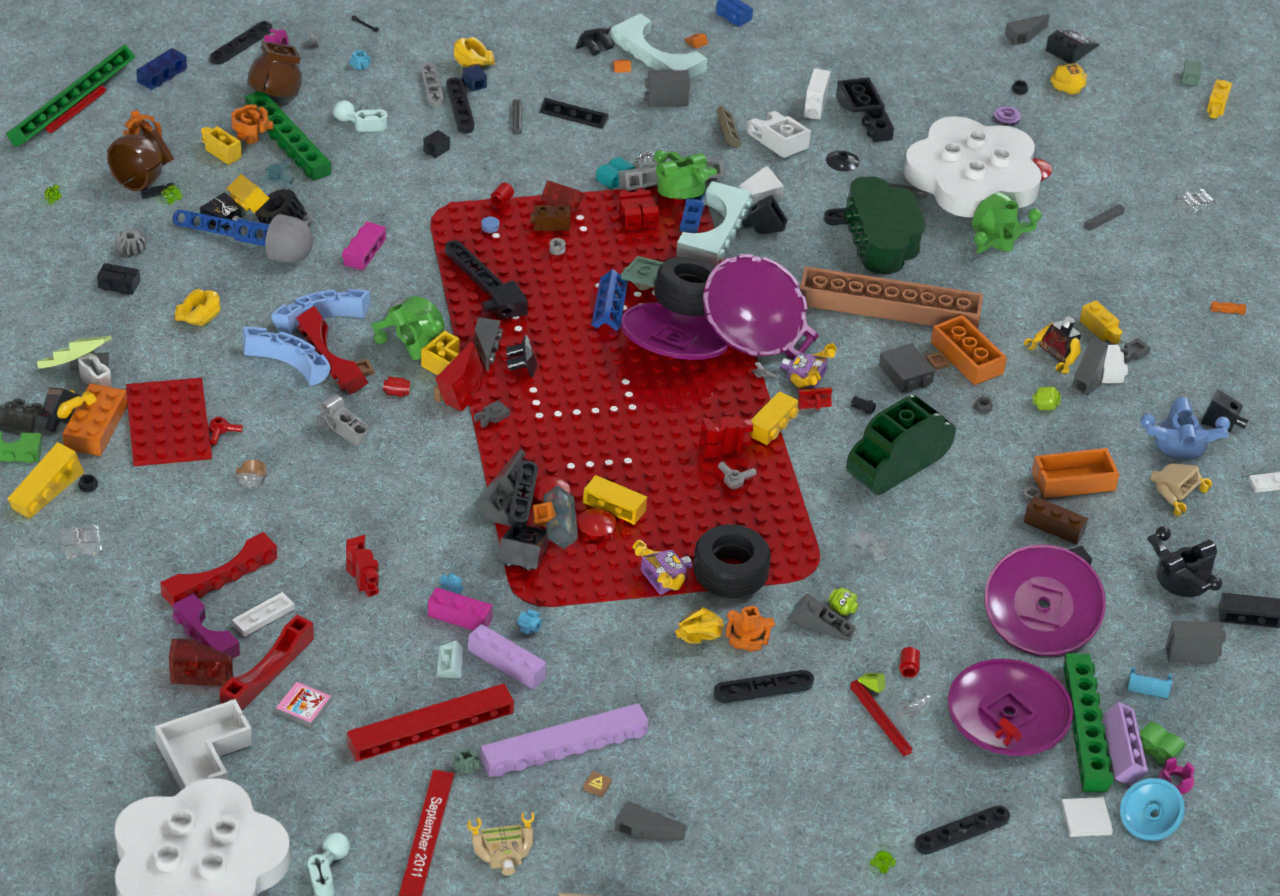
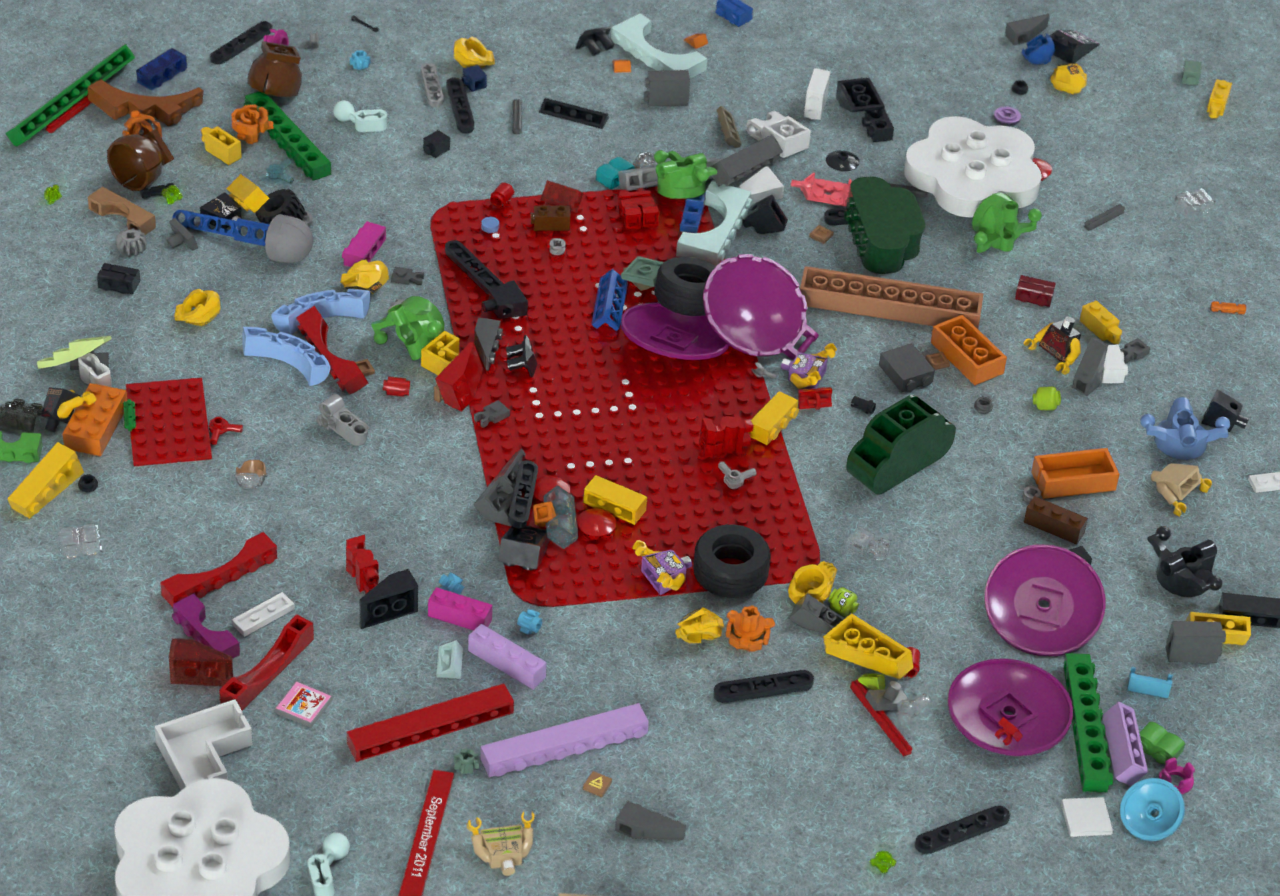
(107, 202): none -> medium nougat arch
(129, 415): none -> green axle
(164, 108): none -> dark orange arch
(181, 235): none -> dark grey tile
(366, 276): none -> yellow helmet
(389, 599): none -> black slope
(404, 276): none -> dark grey plate
(746, 161): none -> dark grey brick
(812, 580): none -> yellow helmet
(815, 190): none -> coral plate
(821, 234): none -> medium nougat tile
(868, 647): none -> yellow wedge
(887, 698): none -> dark grey tile
(1035, 291): none -> dark red brick
(1039, 50): none -> blue cylinder
(1236, 627): none -> yellow brick

